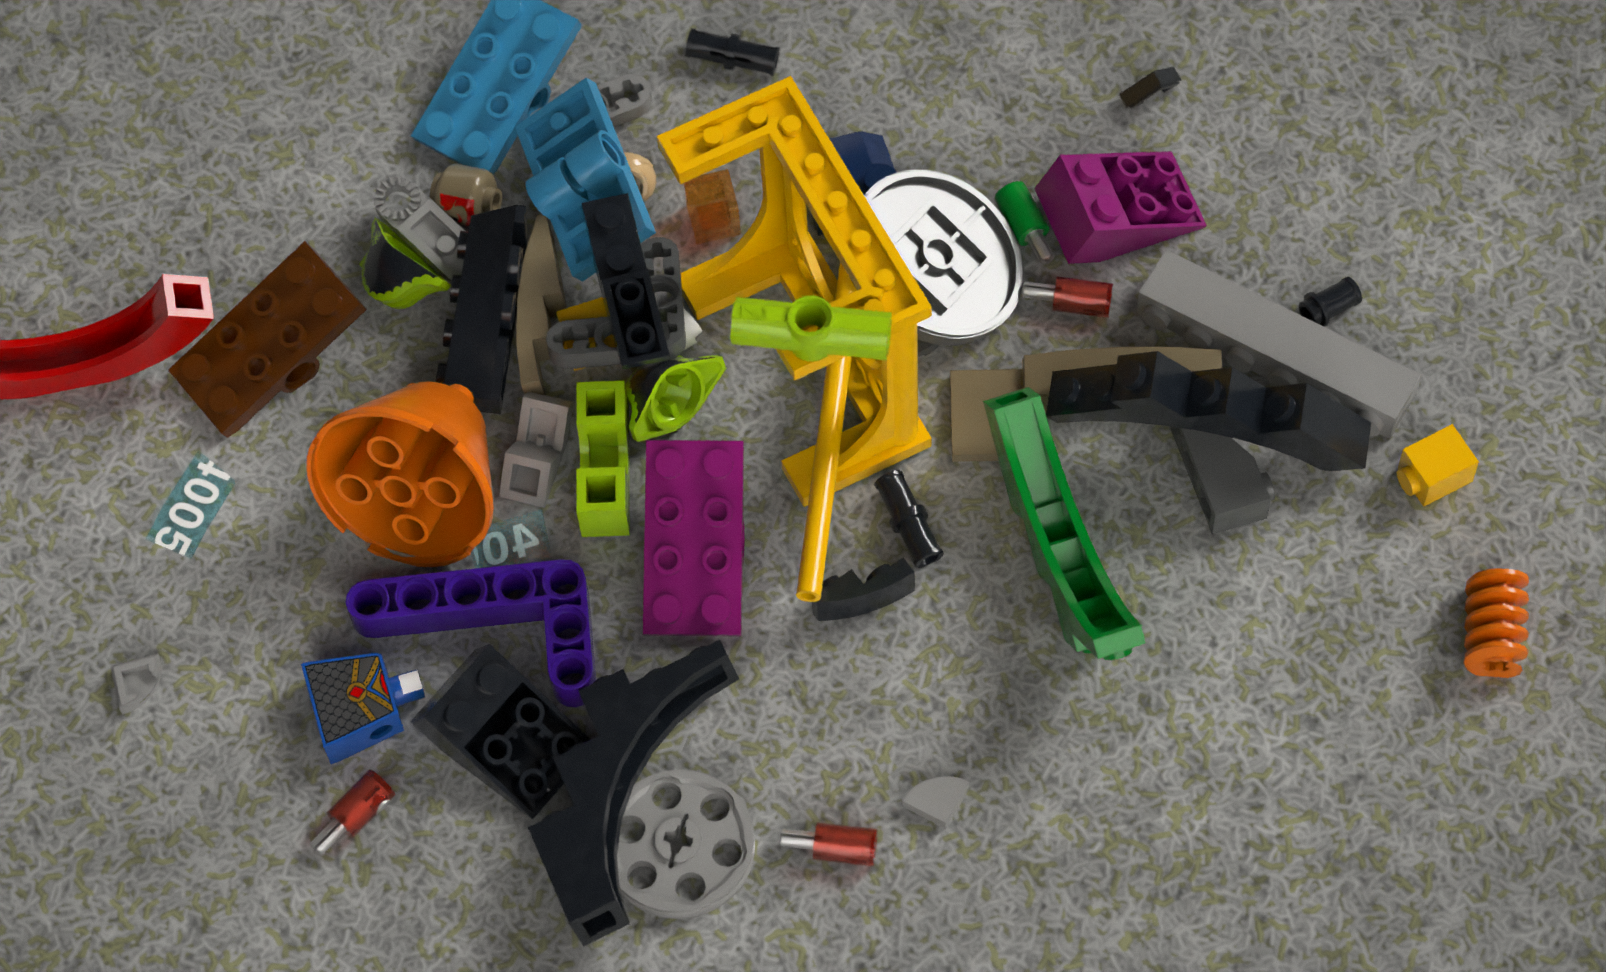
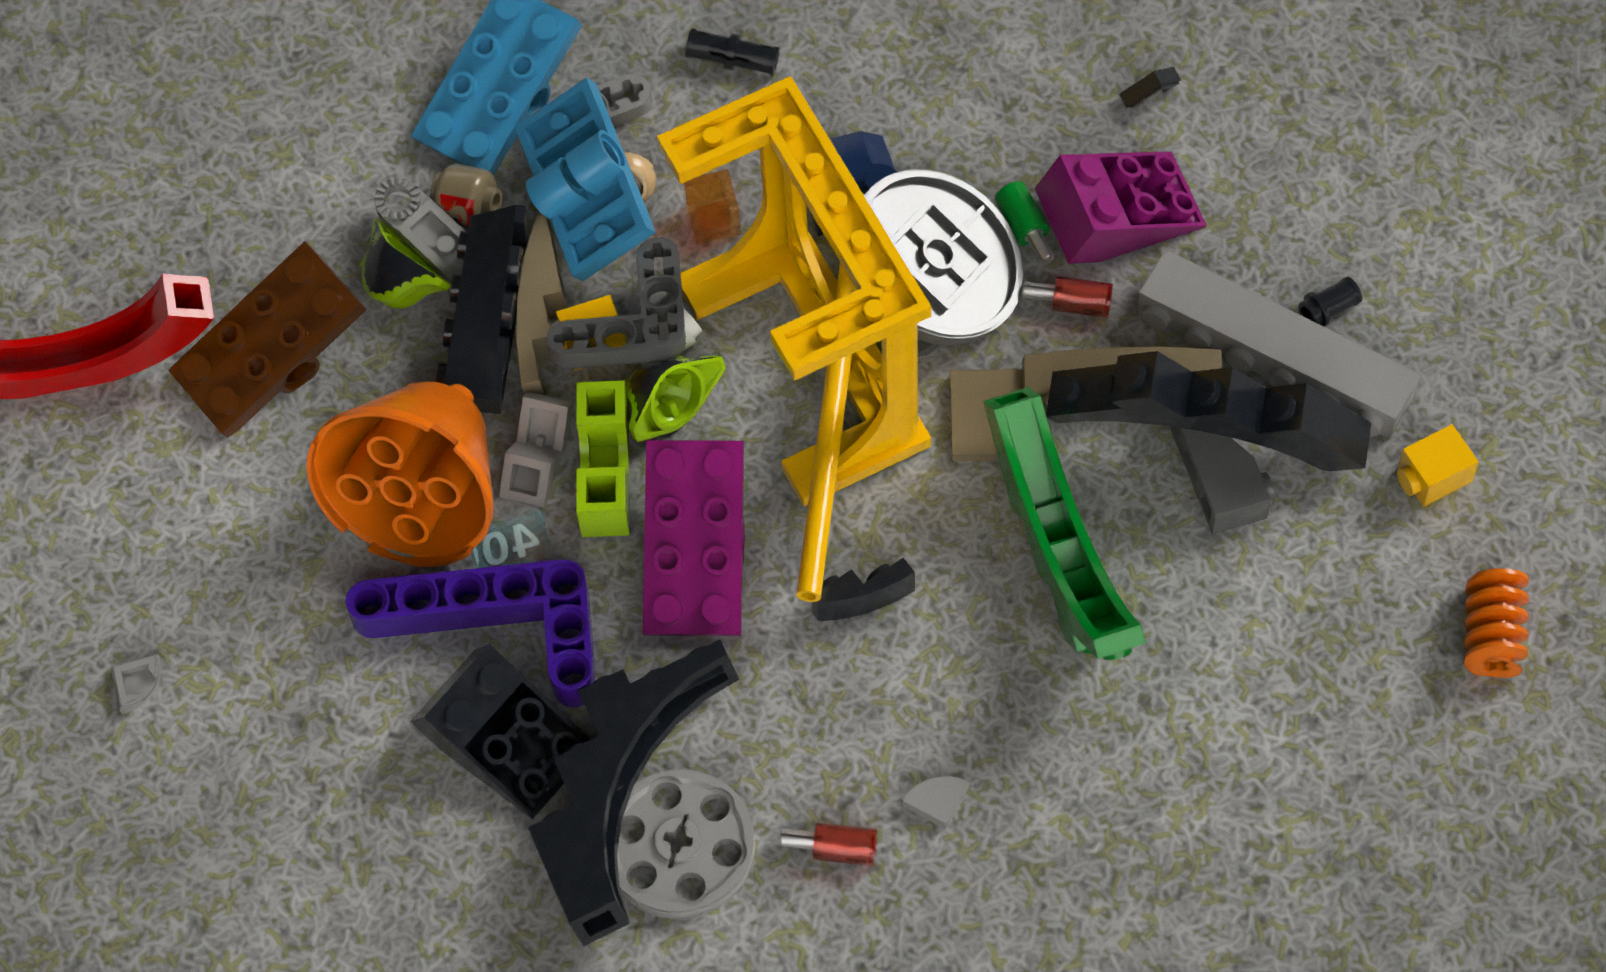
(191, 506): clear light blue sticker -> none
(354, 810): clear red piece -> none
(357, 701): torso -> none
(625, 282): black slope -> none
(841, 332): lime piece -> none
(908, 518): black pin -> none

